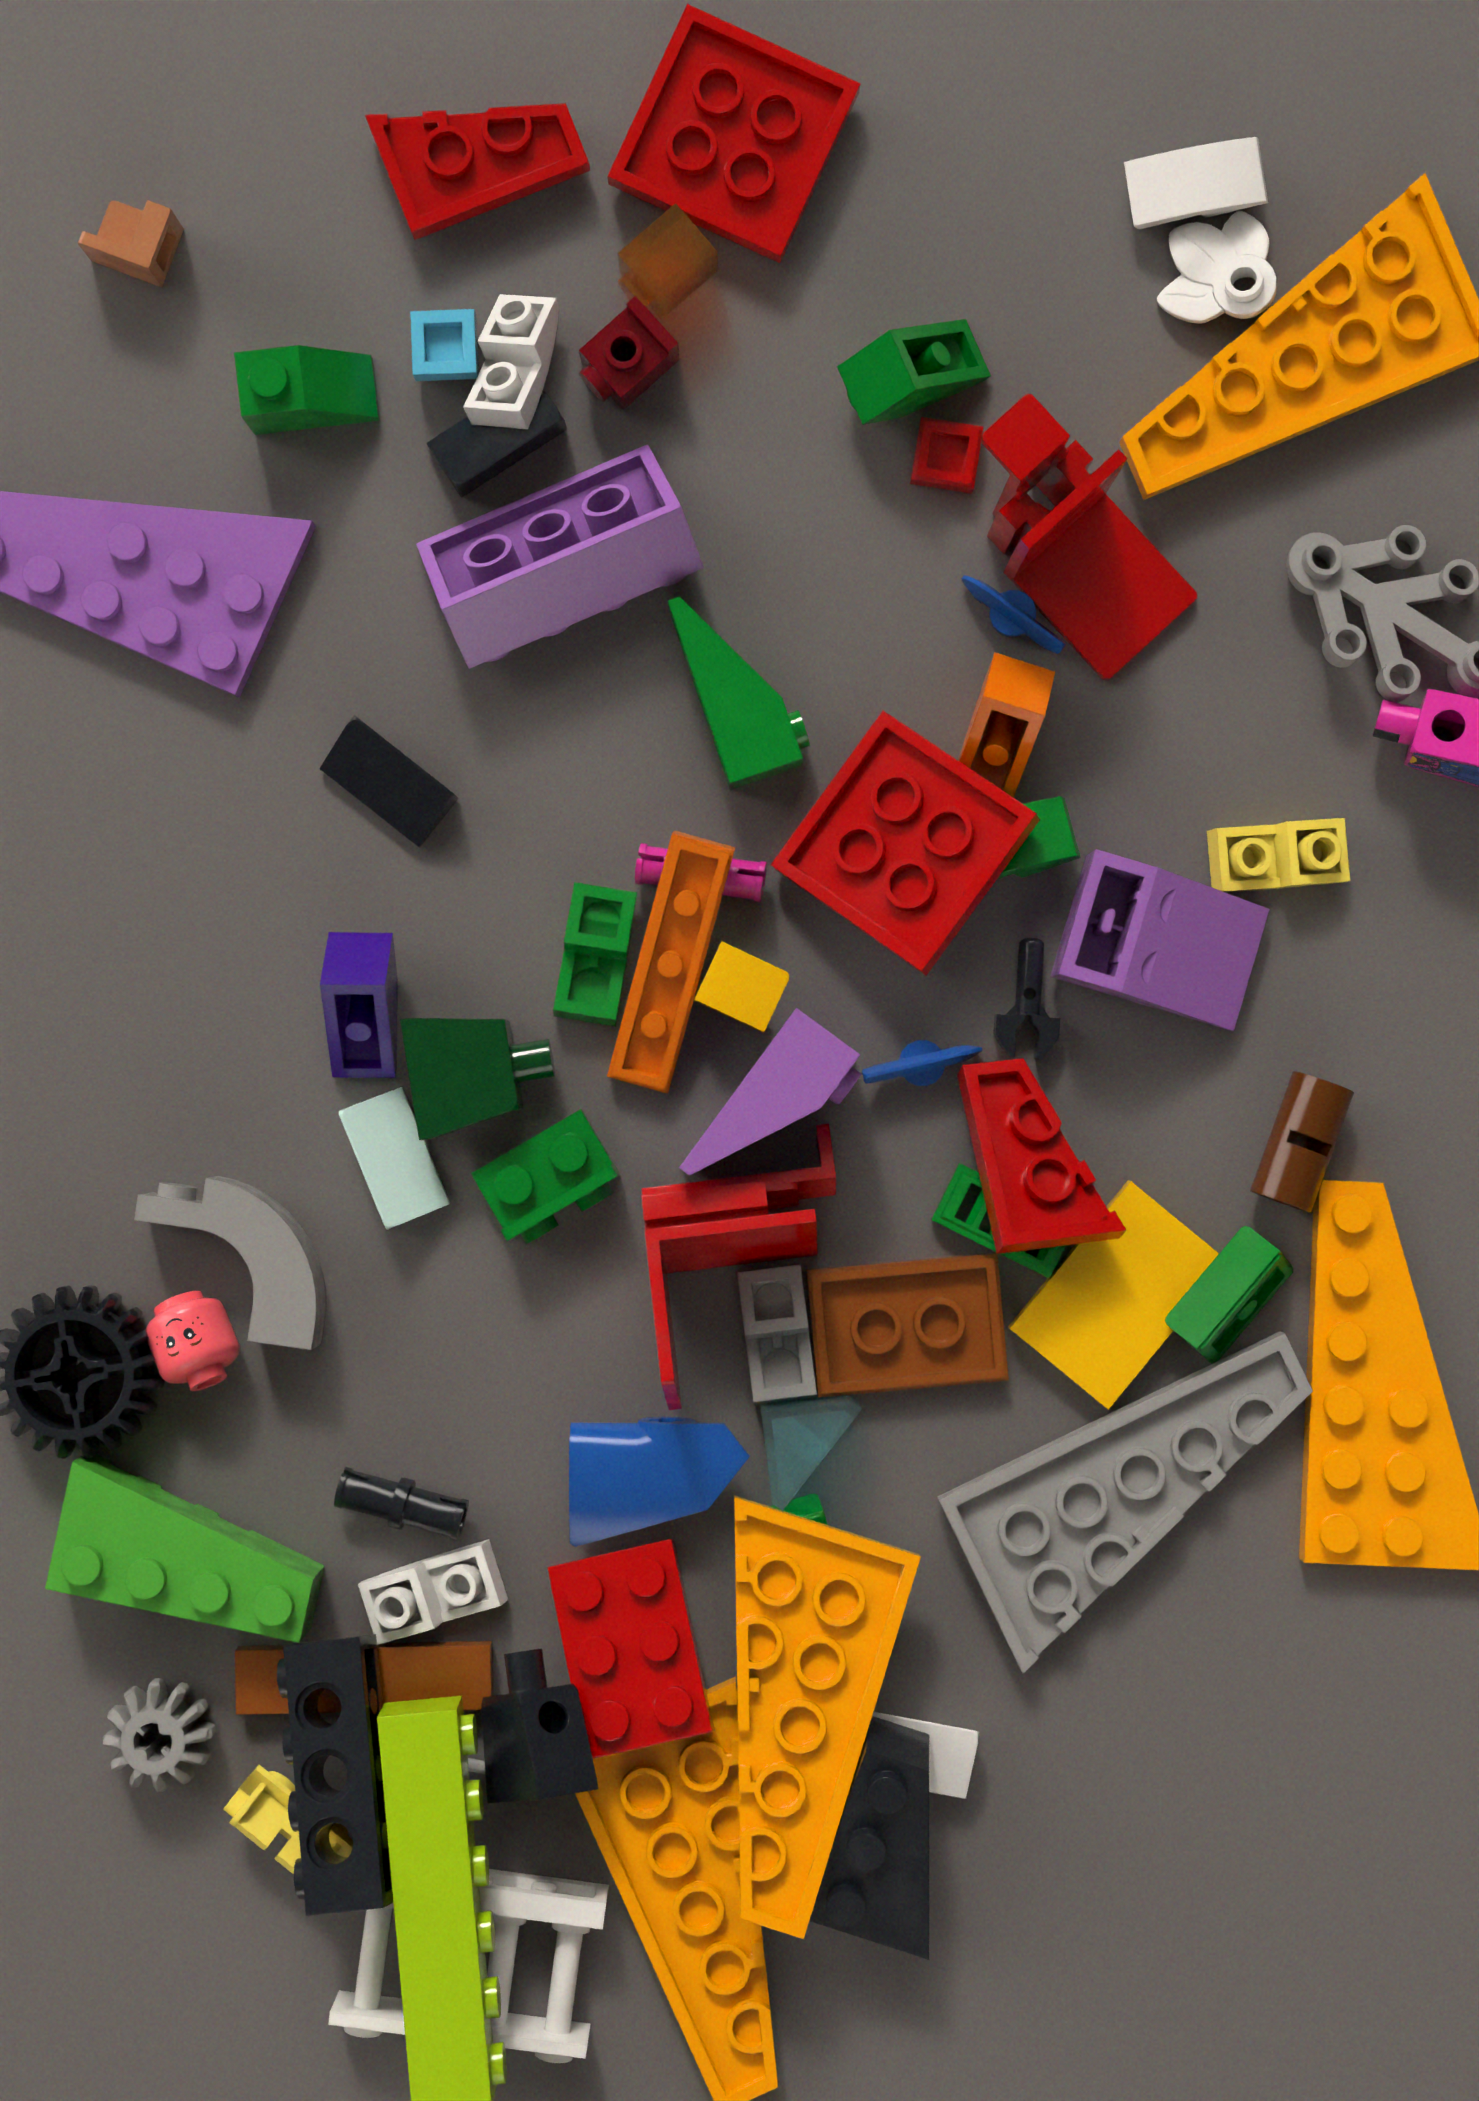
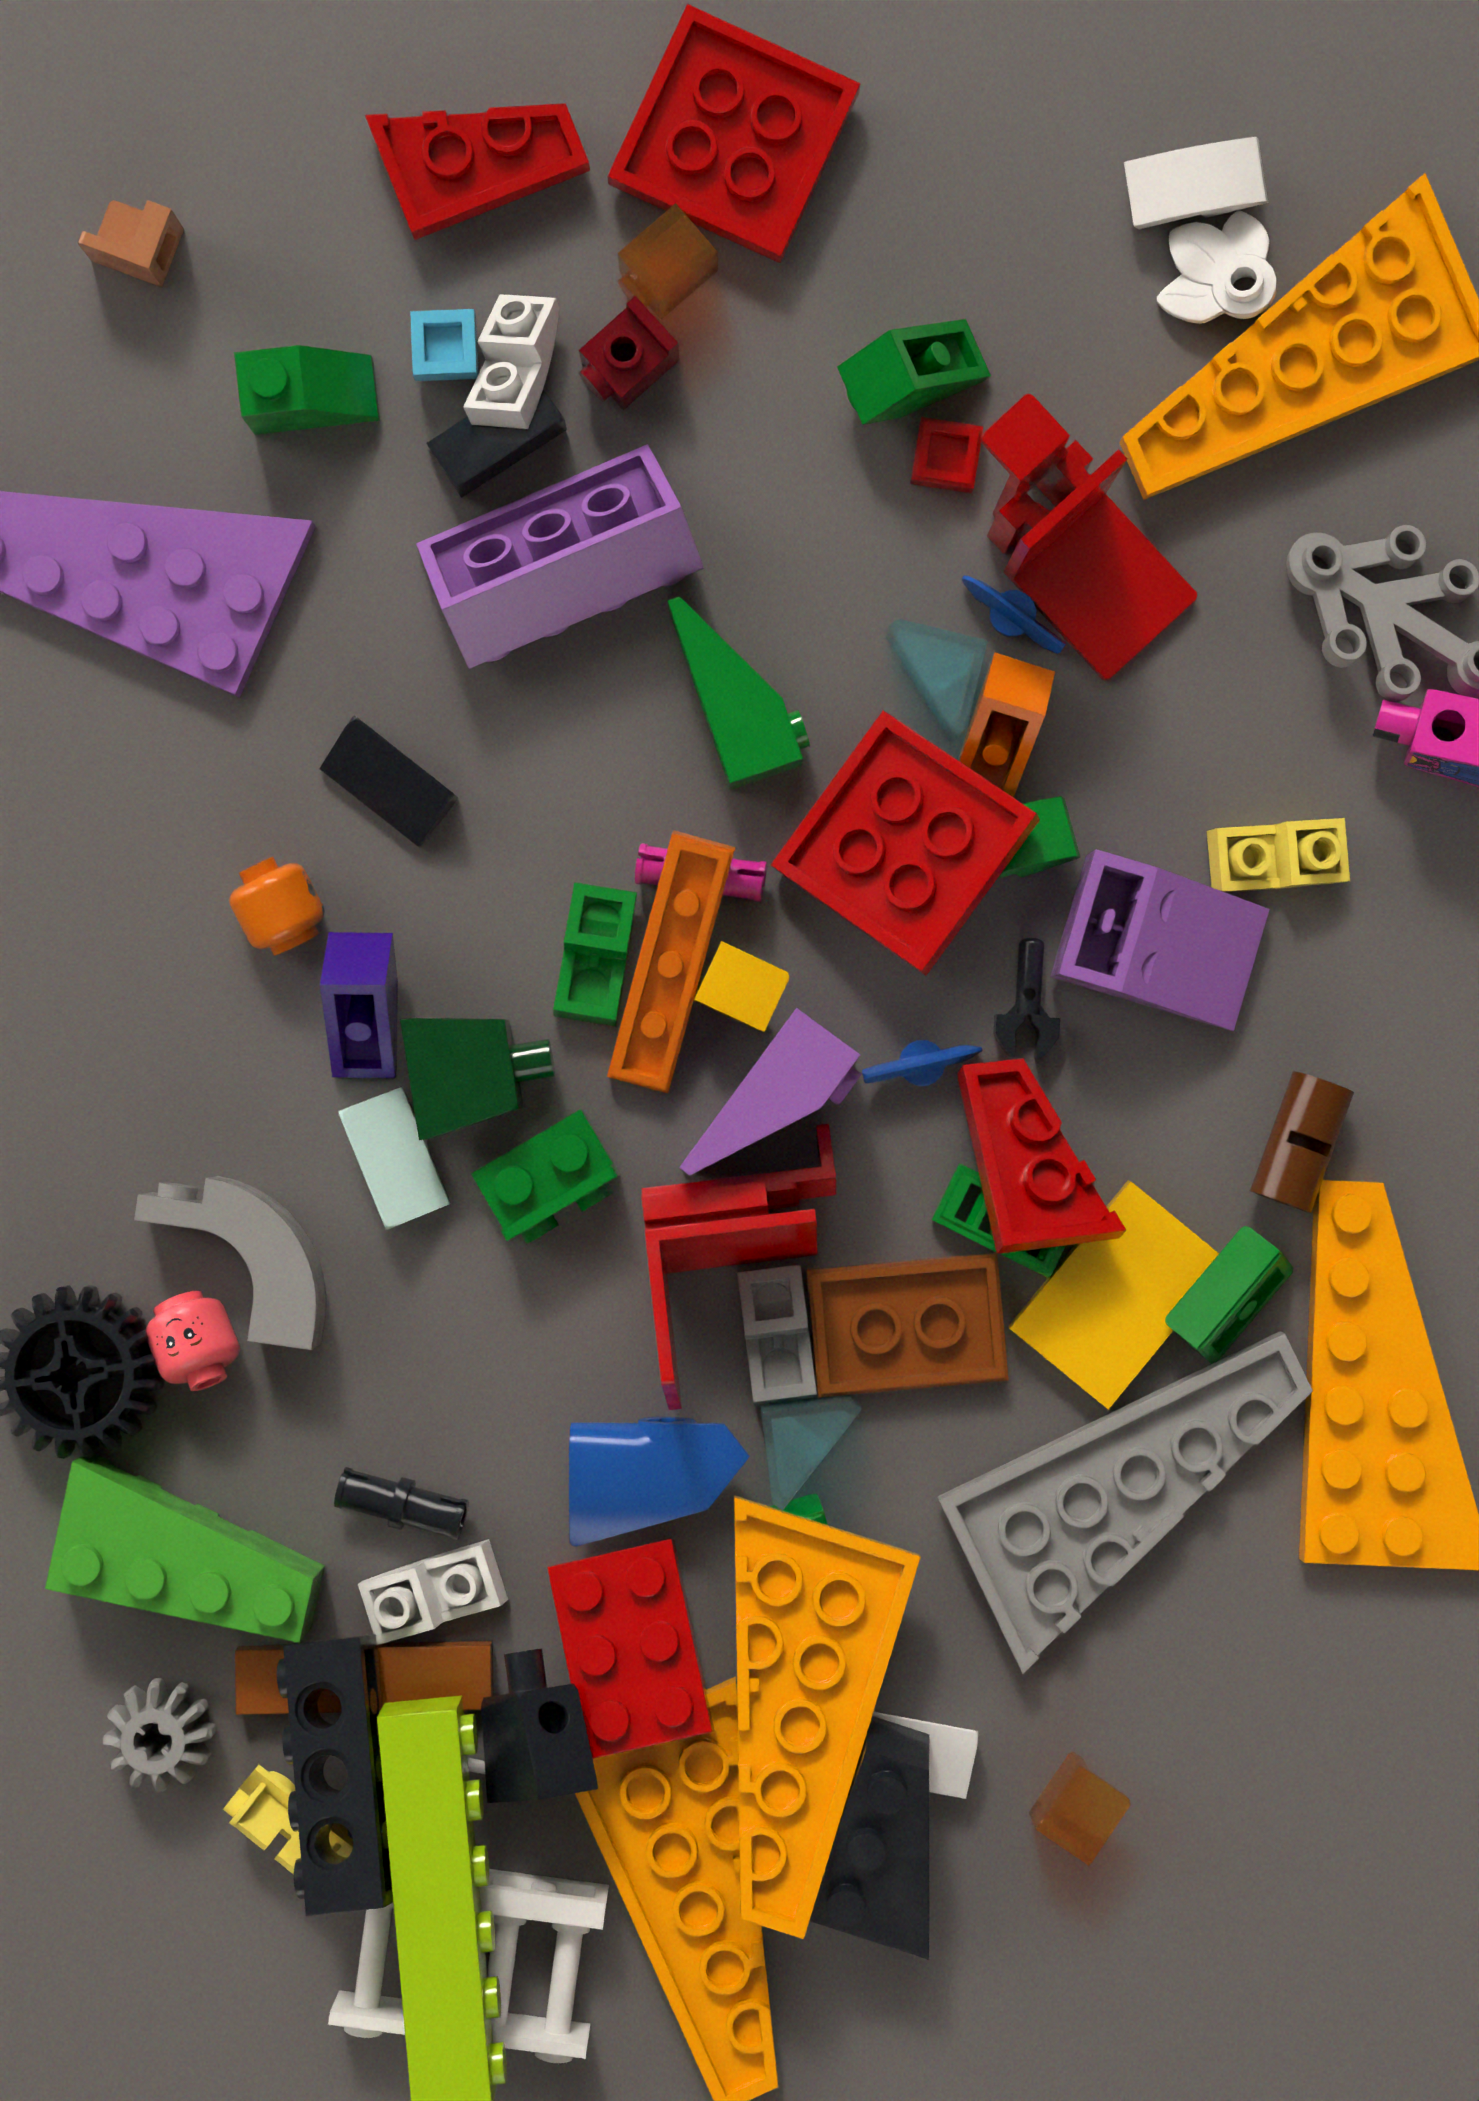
(276, 906): none -> orange head
(943, 669): none -> clear light blue slope
(1079, 1809): none -> clear orange panel

